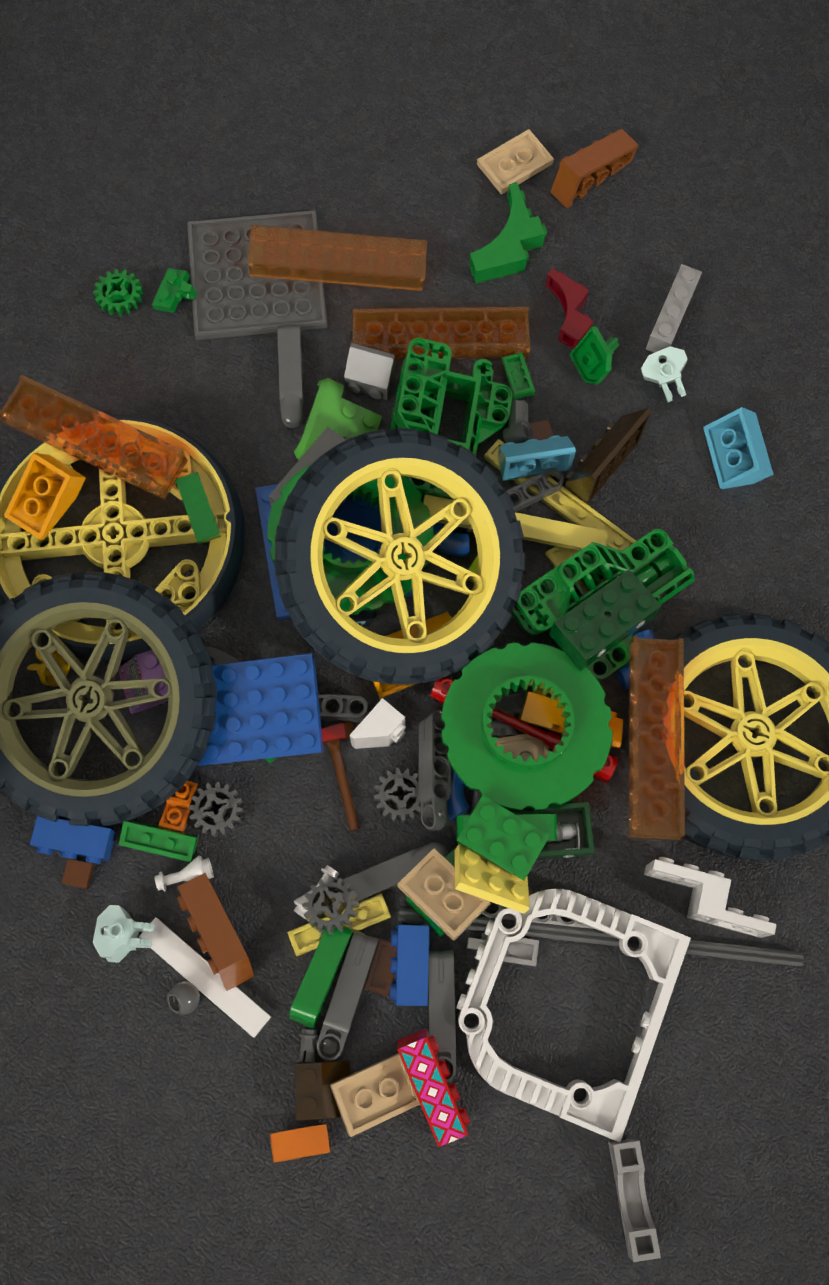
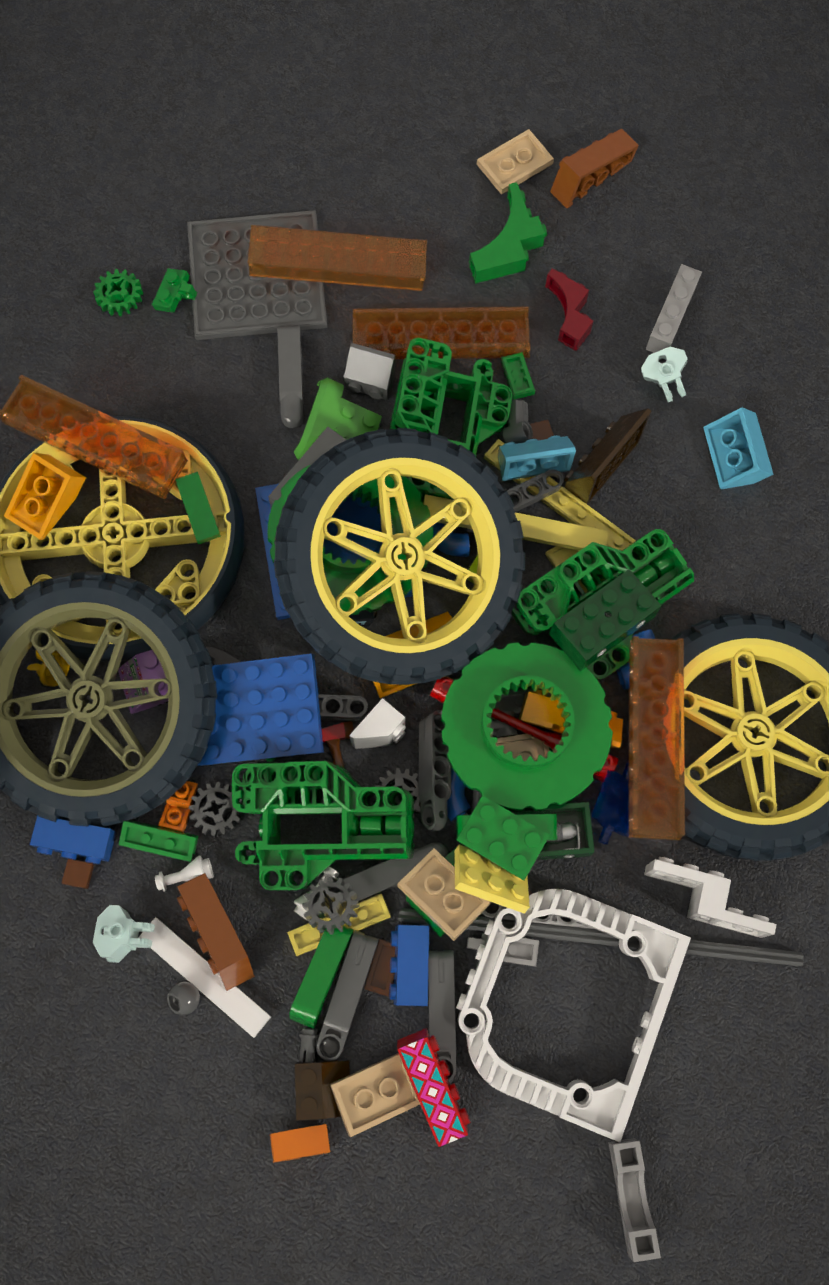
(350, 799): none -> green connector
(594, 356): green piece -> none
(613, 805): none -> clear blue plate

